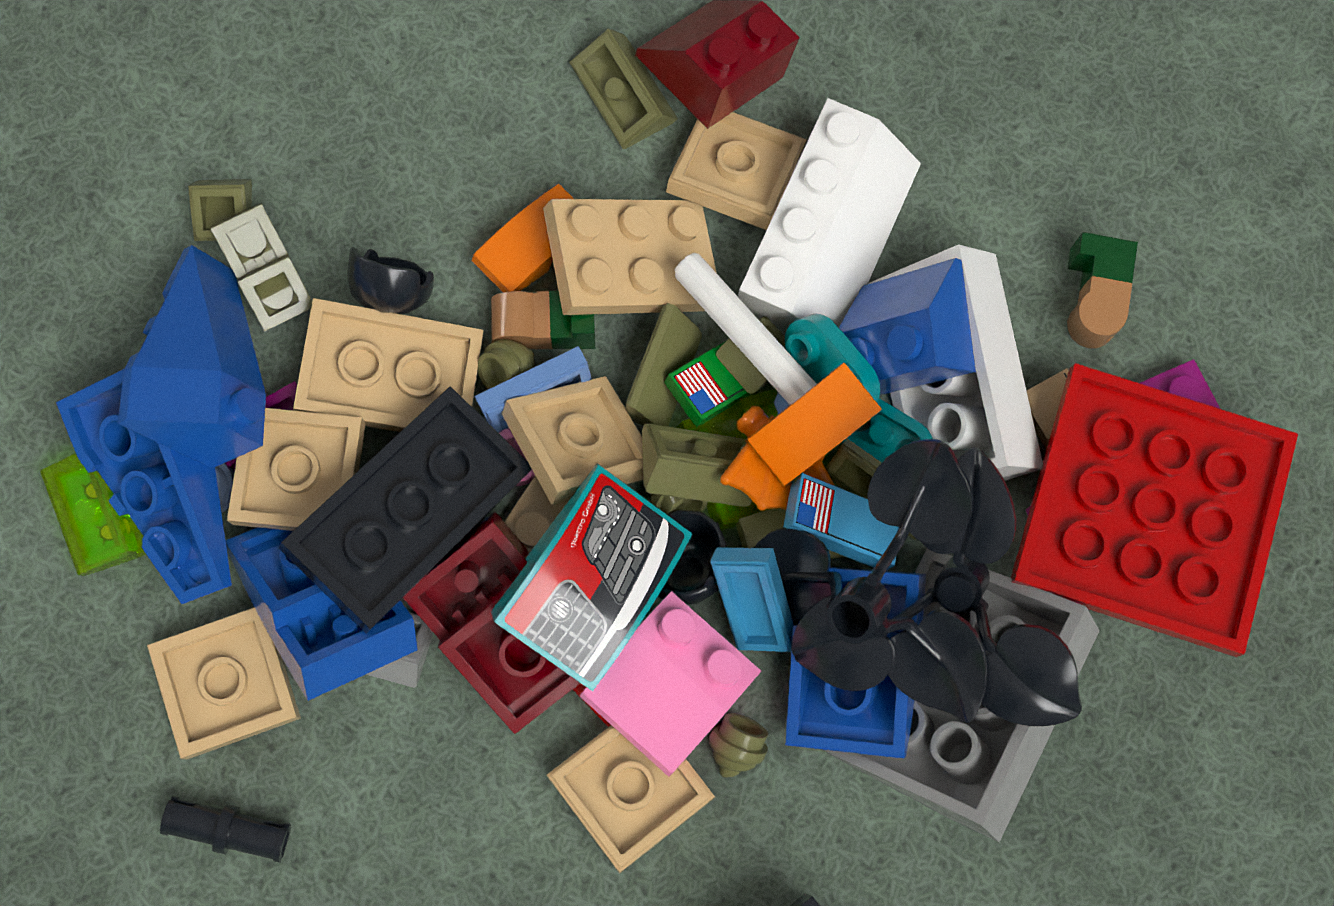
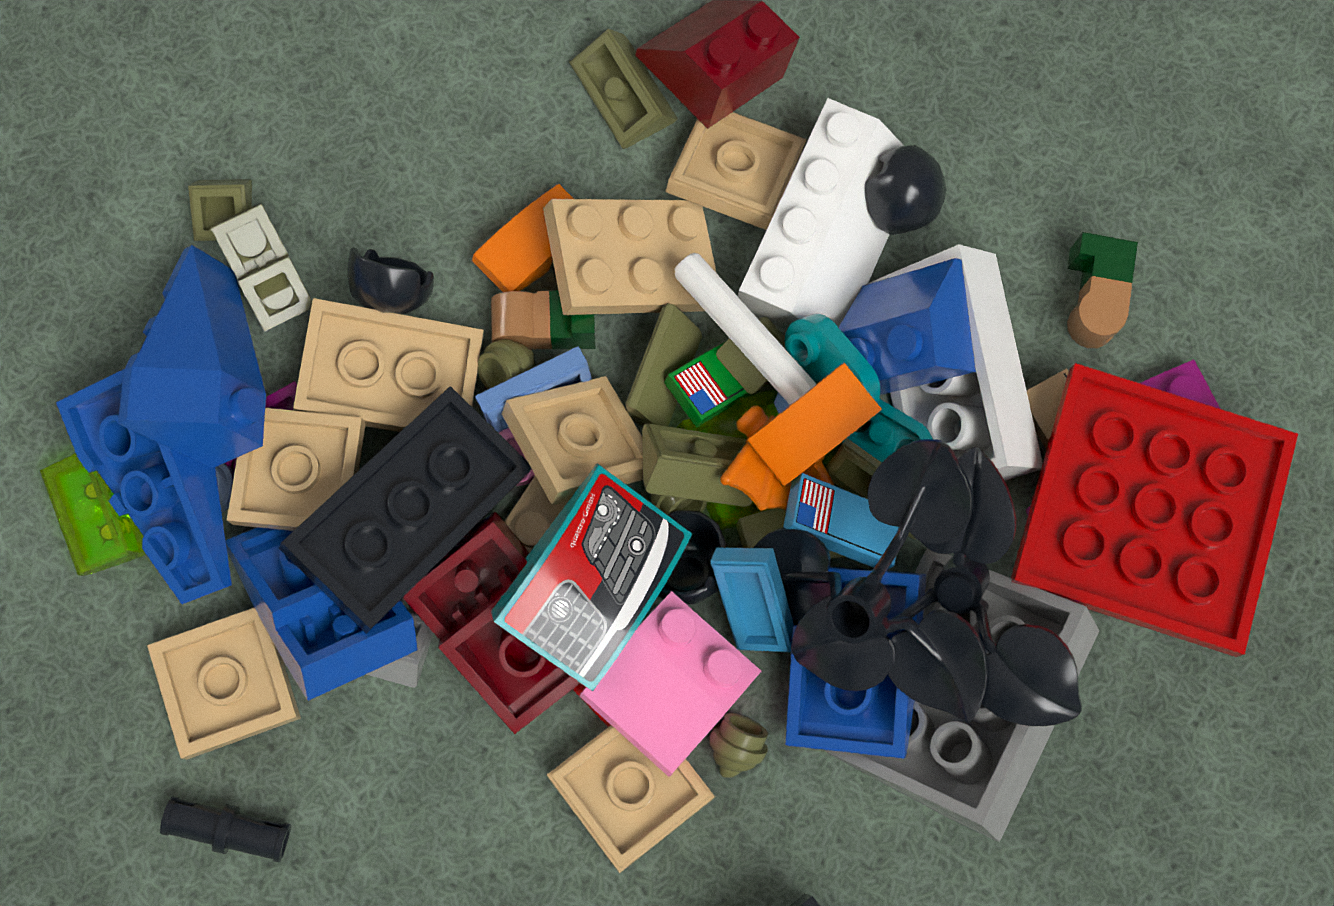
(906, 190): none -> black hair

